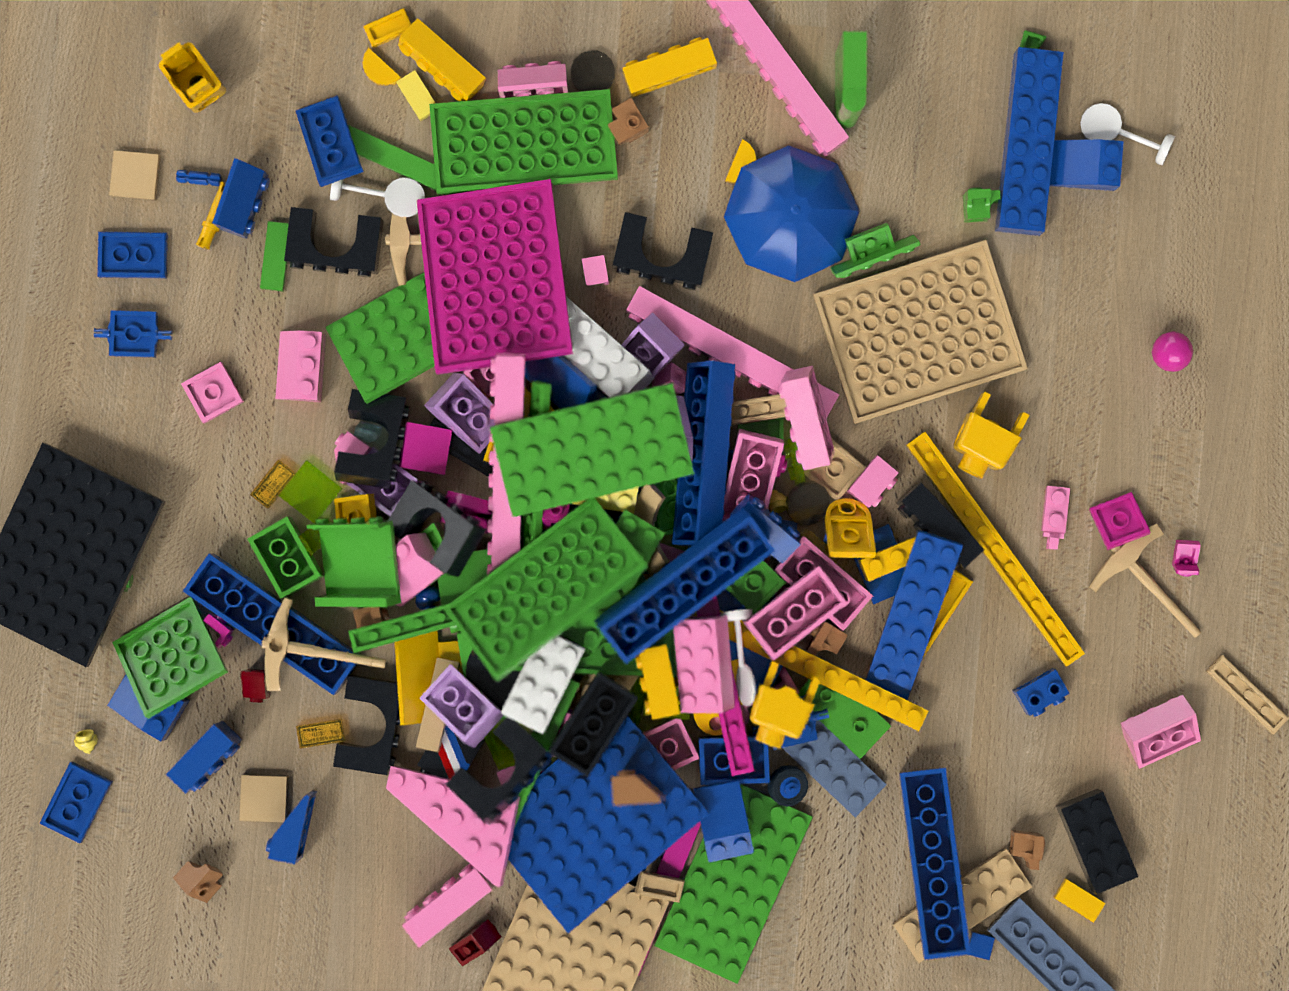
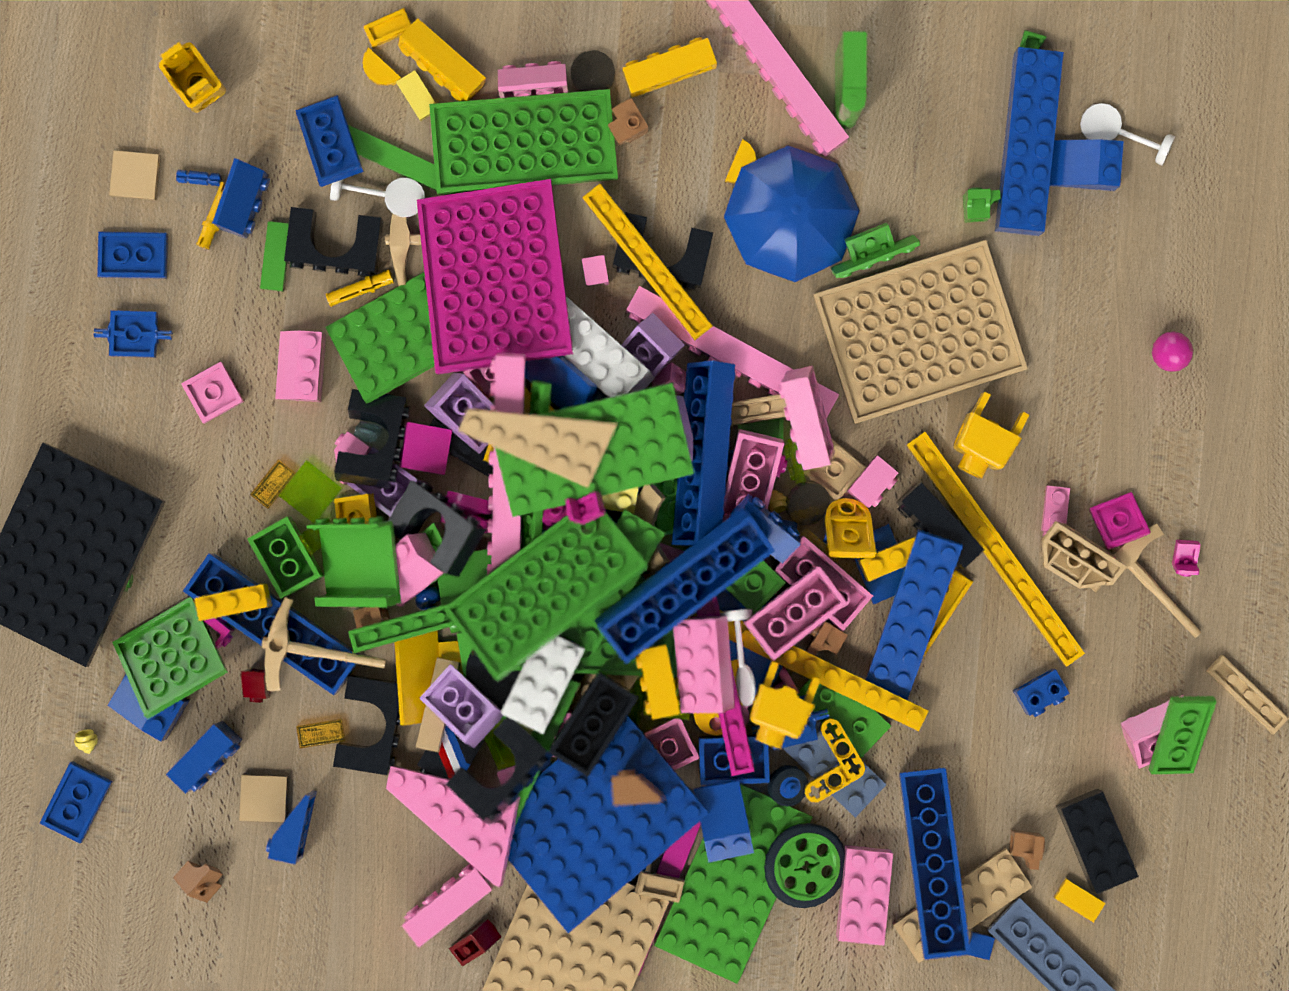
(233, 602): none -> yellow brick
(361, 287): none -> yellow pin
(554, 443): none -> tan wing
(586, 508): none -> dark pink bracket
(647, 262): none -> yellow tile
(786, 844): none -> wedge
(841, 769): none -> yellow beam
(864, 895): none -> bright pink brick
(1078, 558): none -> tan wedge
(1182, 734): none -> bright green plate

